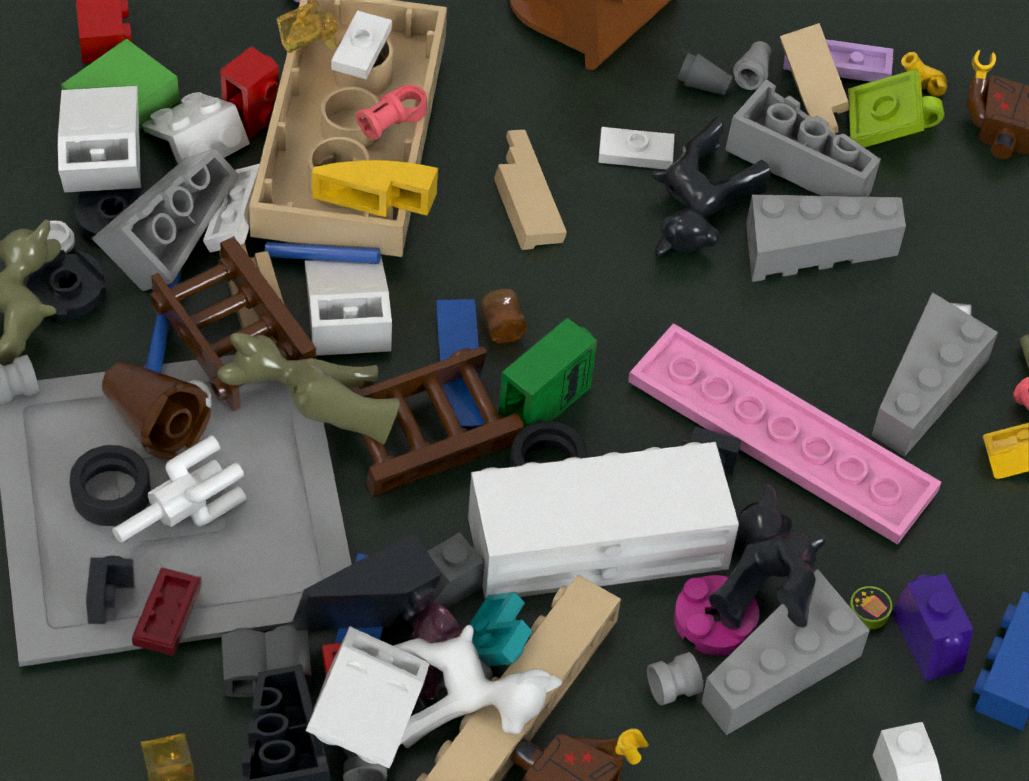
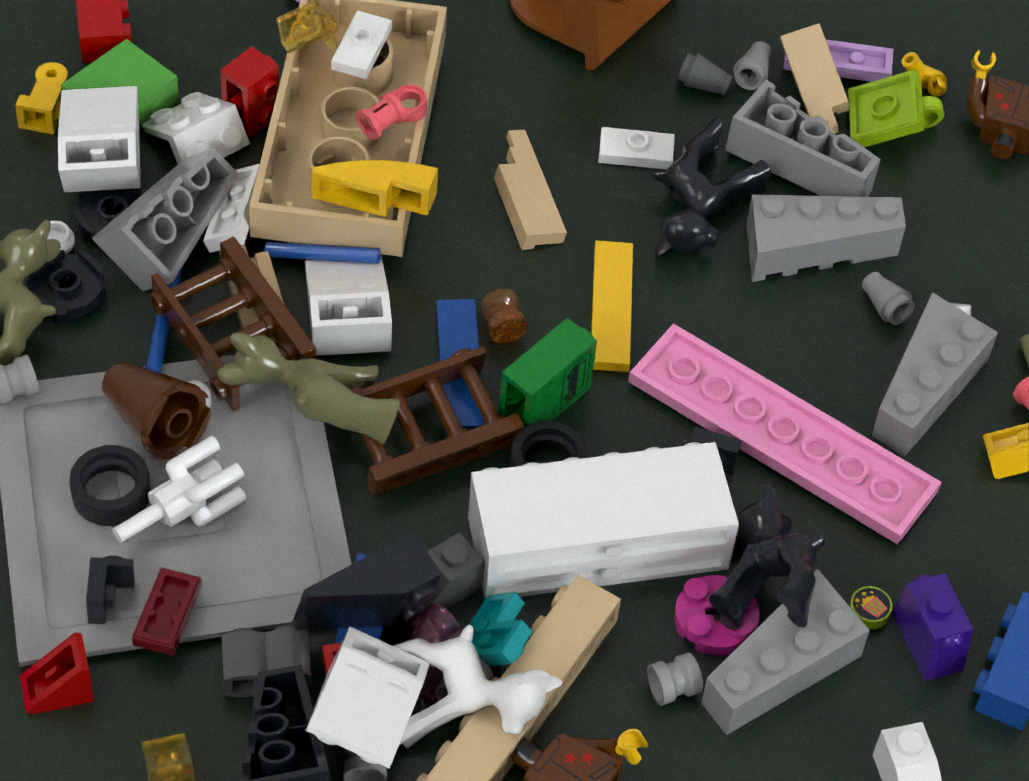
(42, 108): none -> yellow leg
(58, 678): none -> red slope
(612, 305): none -> yellow tile
(889, 299): none -> light grey cone

